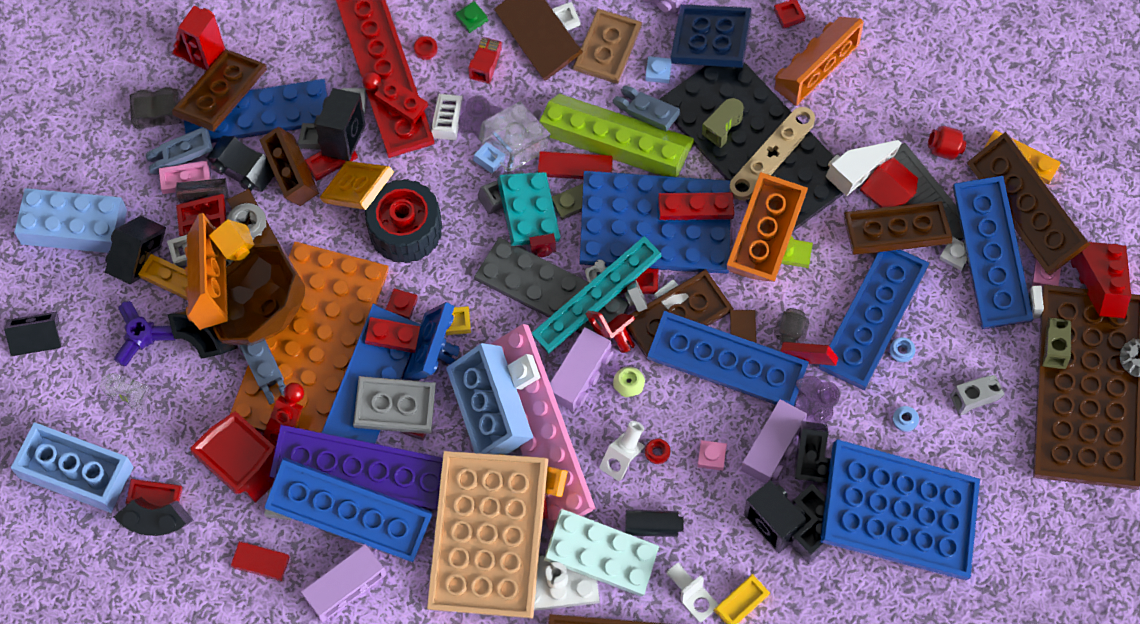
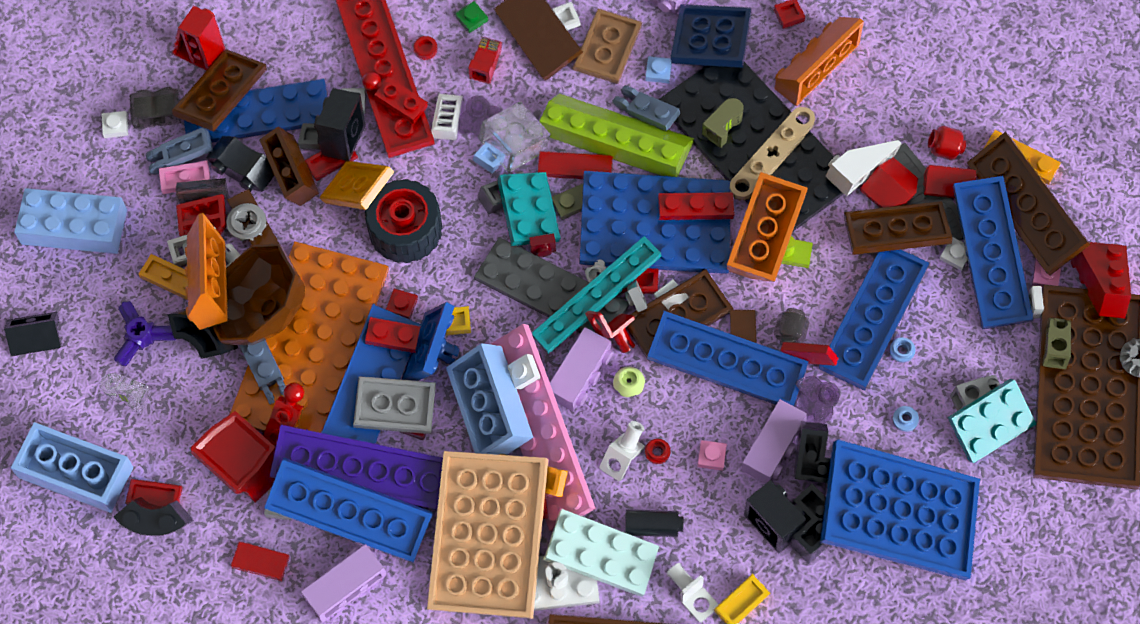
(115, 124): none -> white plate
(131, 248): black brick -> none
(233, 240): light orange slope -> none
(940, 179): none -> red slope
(991, 420): none -> plate

